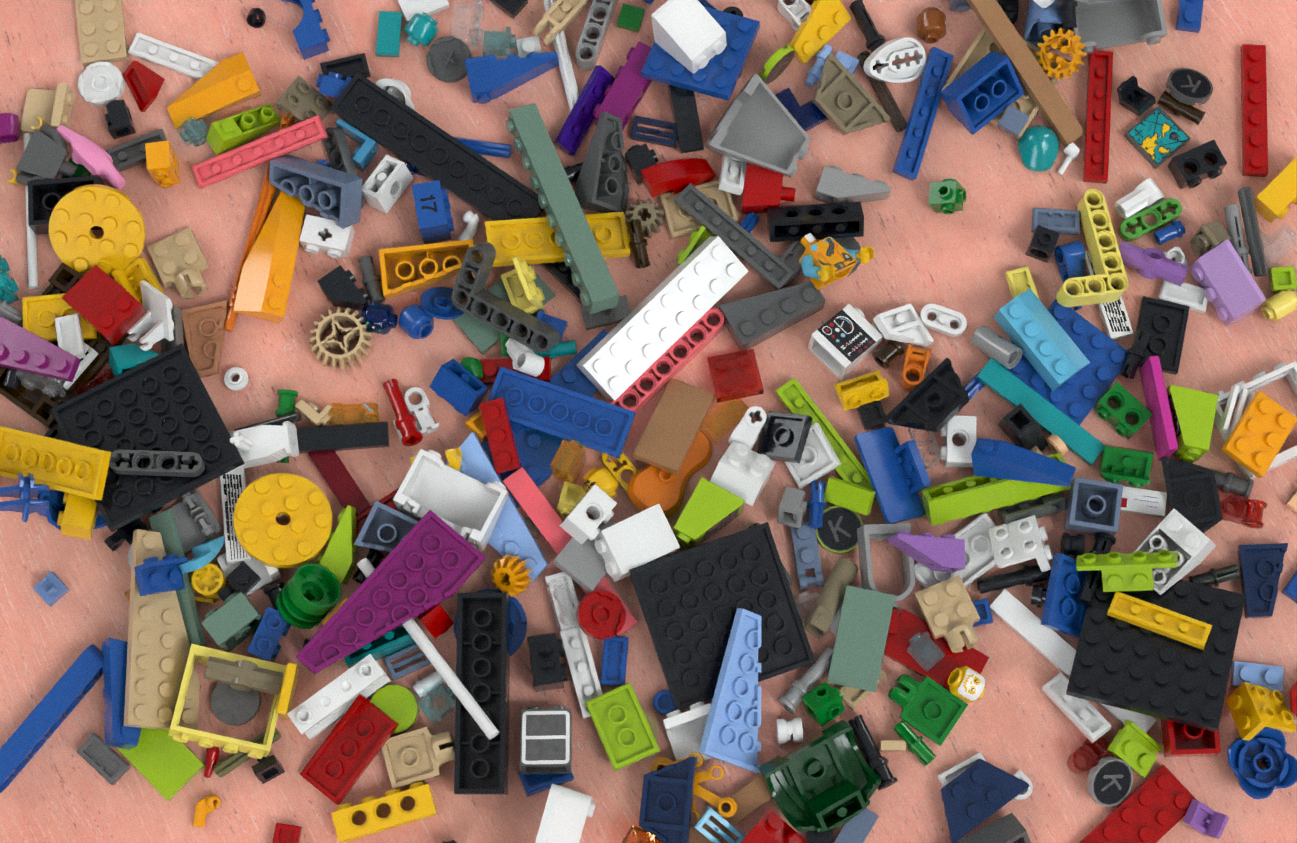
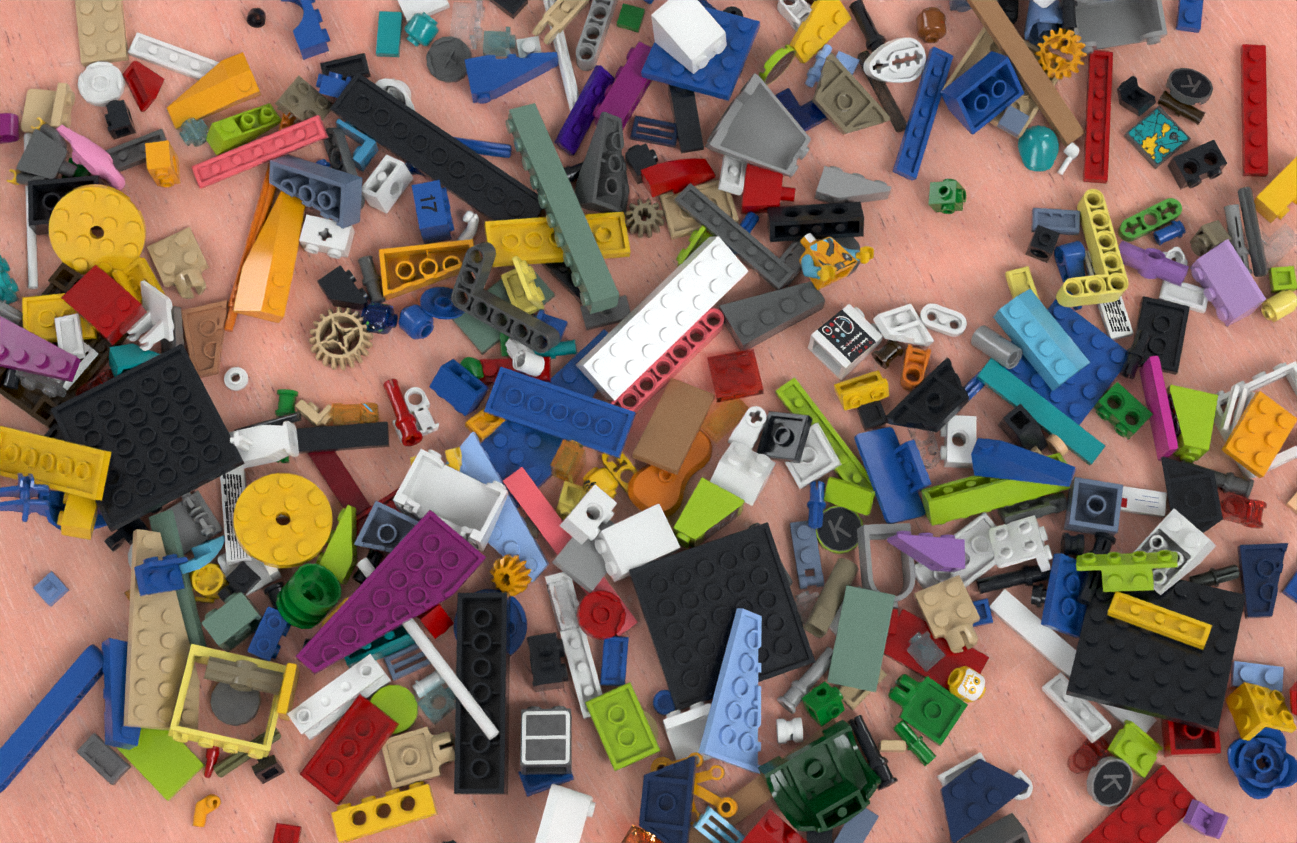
(155, 467): dark grey beam -> none
(500, 435): red plate -> none
(638, 243): dark brown pin -> none
(792, 508): light grey brick -> none
(1126, 465): green bracket -> none
(1144, 196): white piece -> none

